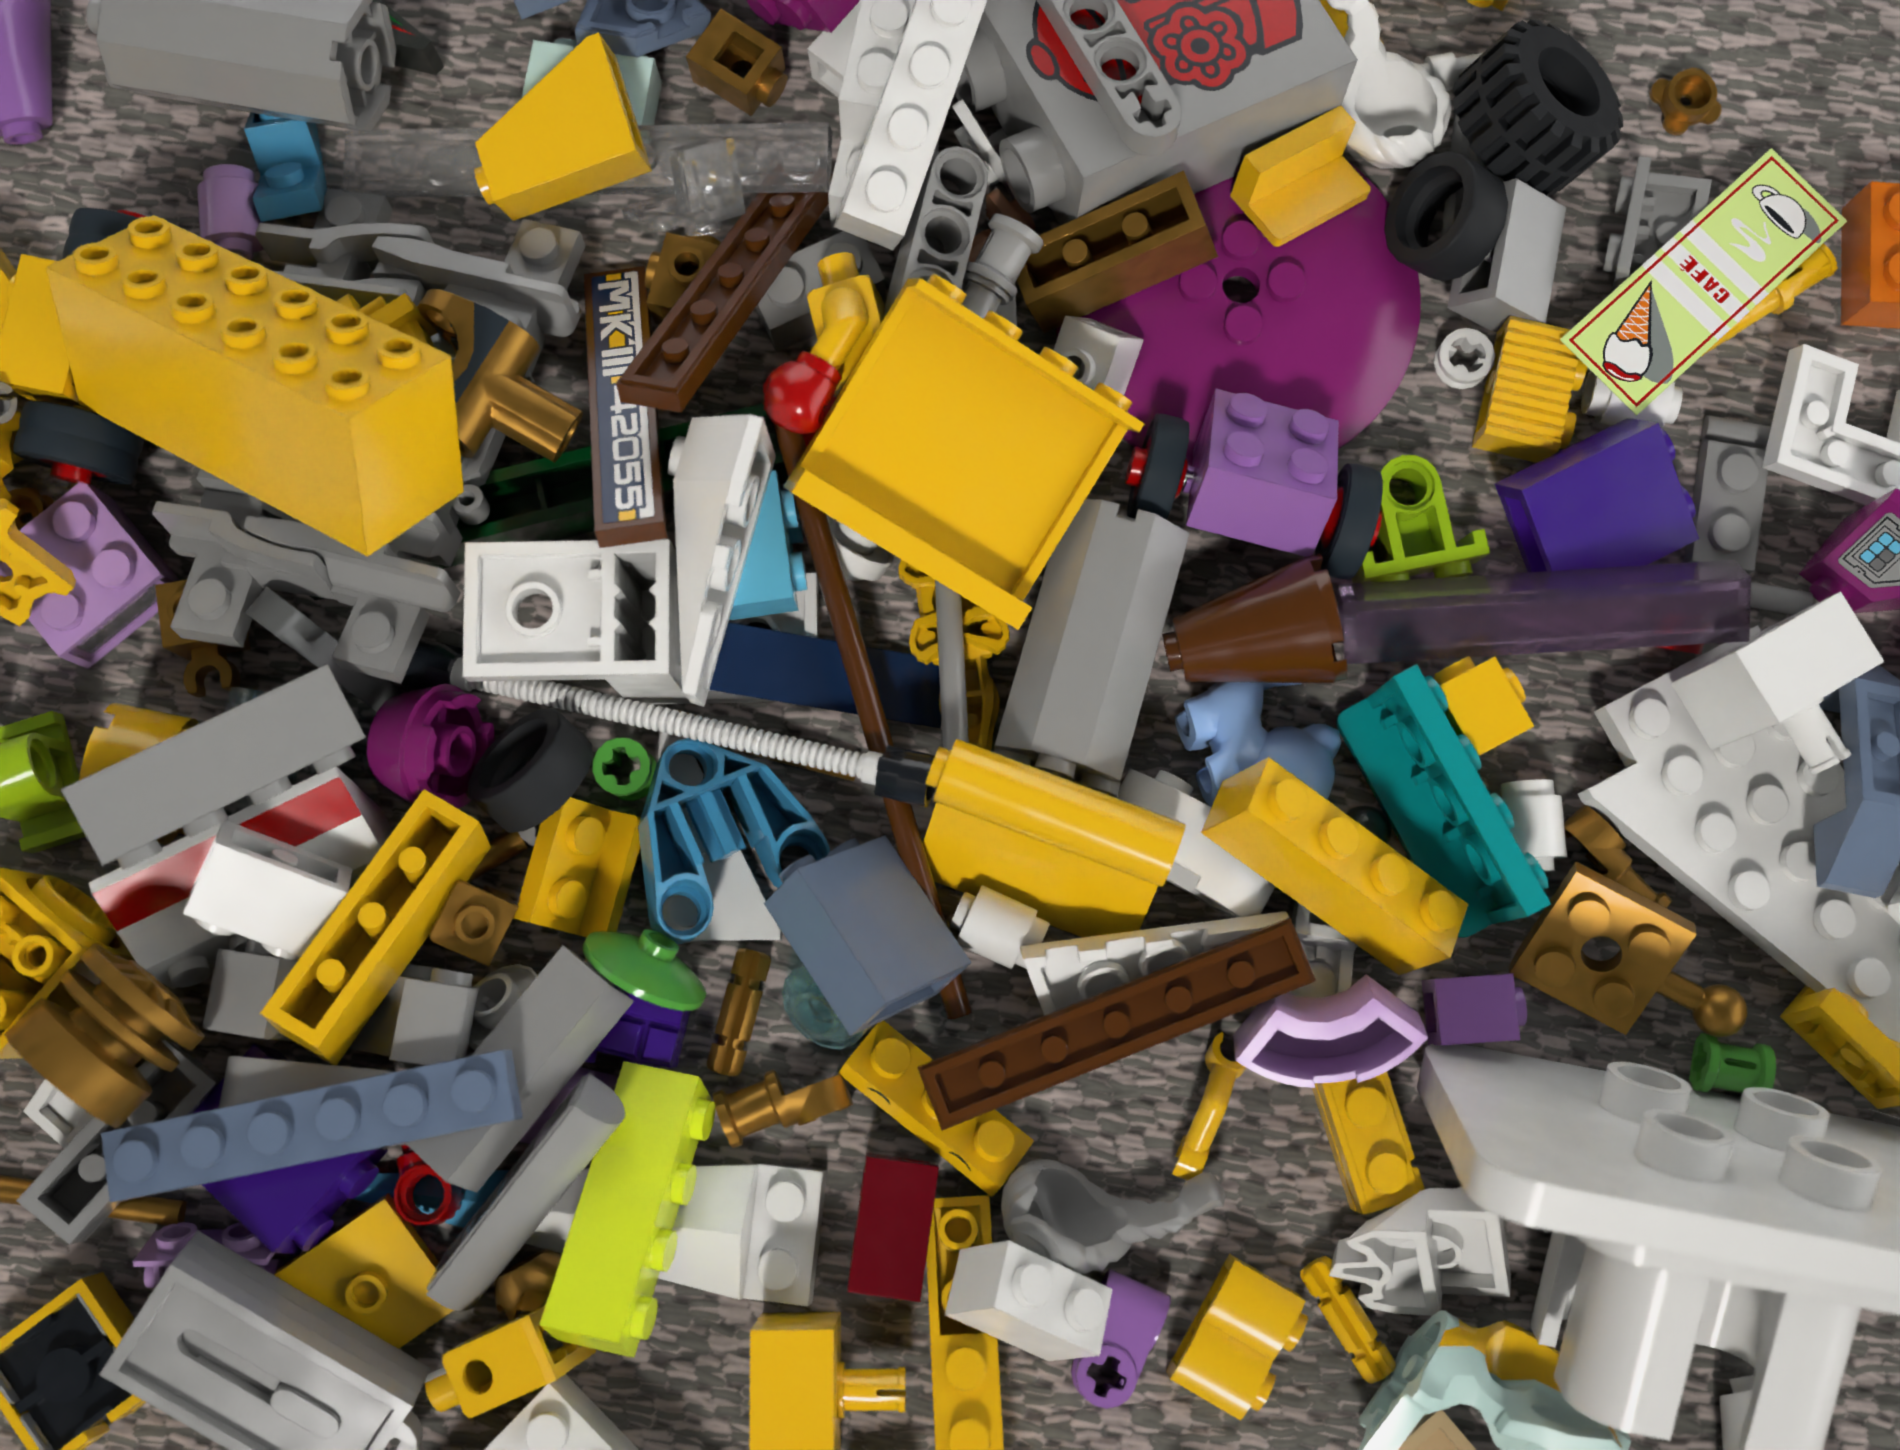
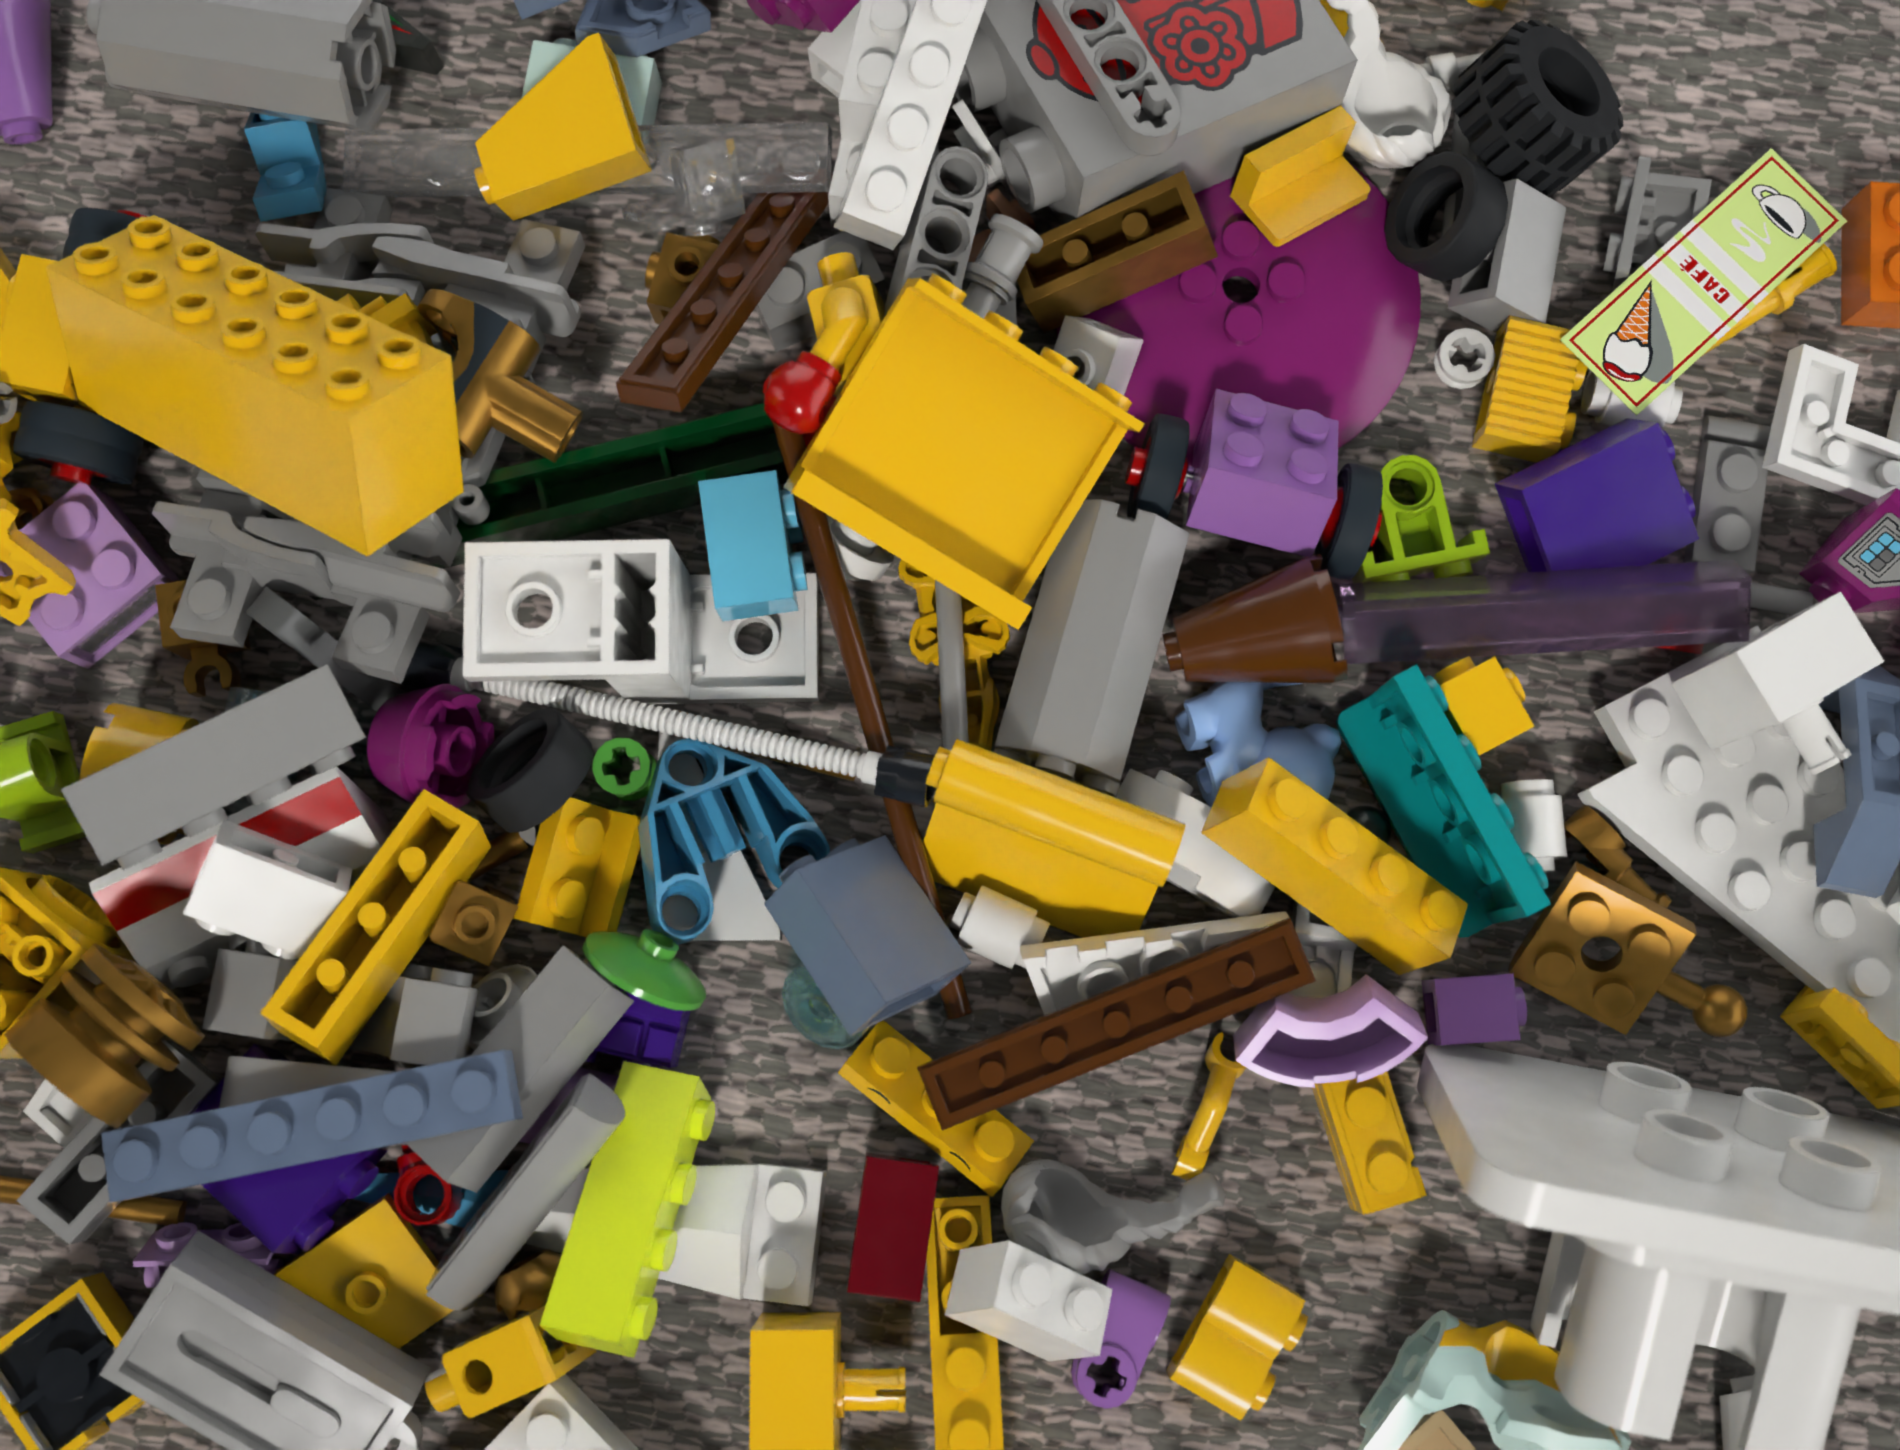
(228, 209): lavender brick -> none
(623, 435): tile -> none
(717, 503): white wedge -> none
(733, 46): pearl gold brick -> none
(738, 1012): pearl gold axle -> none
(767, 1105): pearl gold connector -> none
(812, 674): dark blue sticker -> none
(1348, 1321): yellow axle -> none
(1424, 1250): white plate -> none
(1696, 87): pearl gold plate -> none
(1730, 1065): bright green bush -> none

